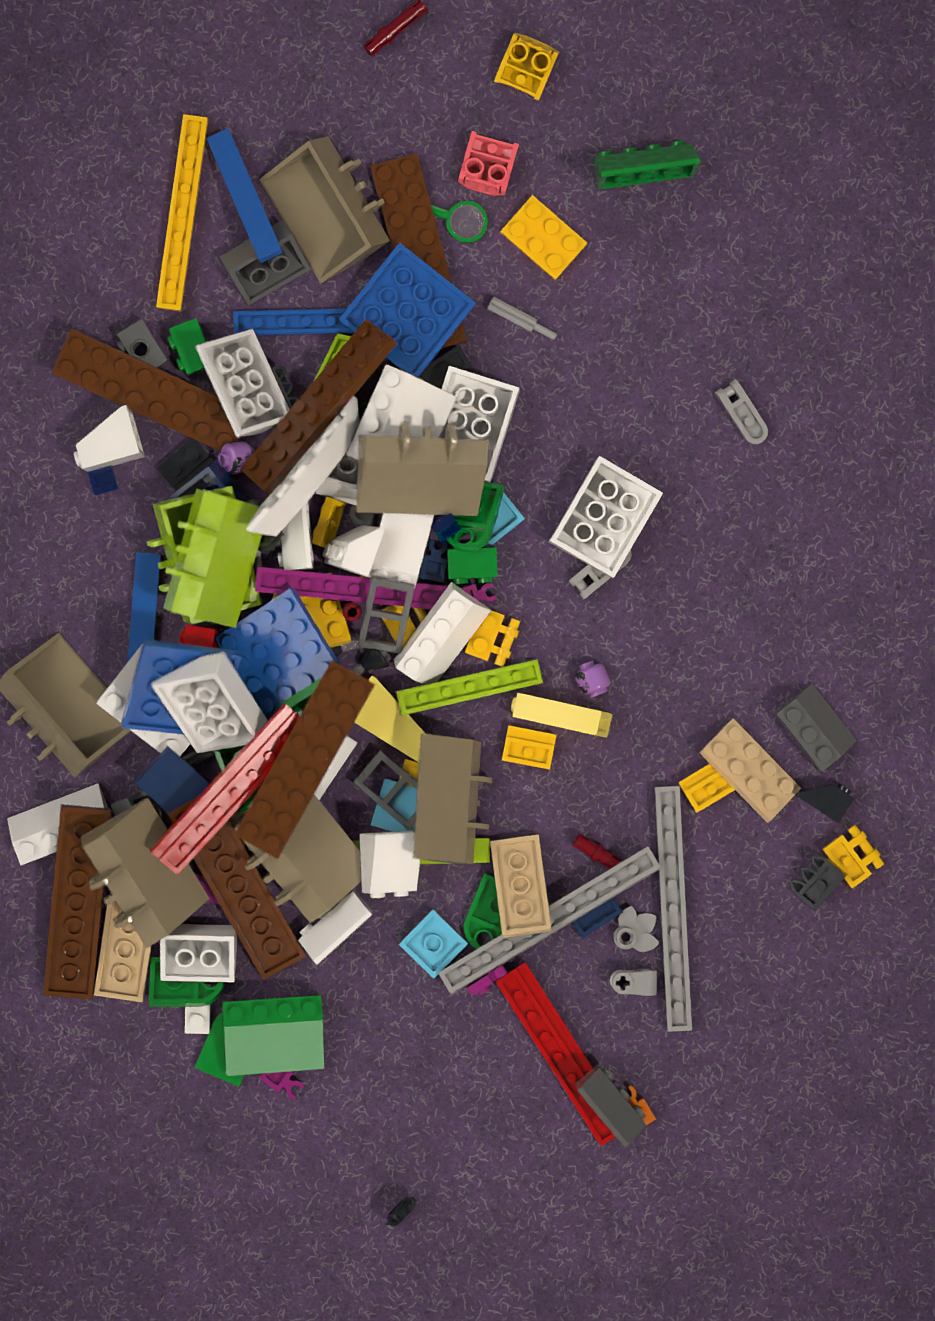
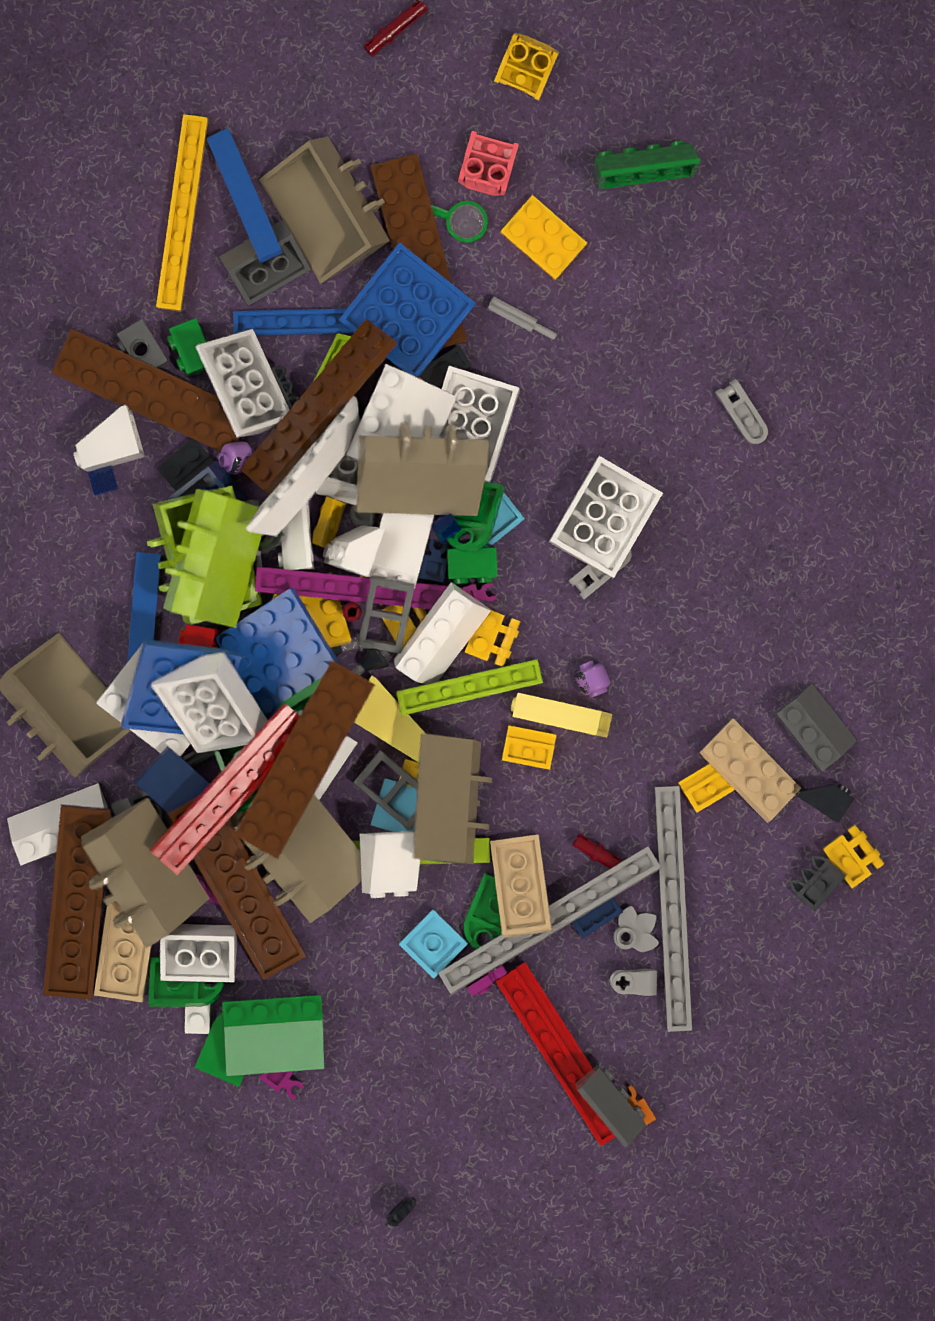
(334, 926): white slope -> none

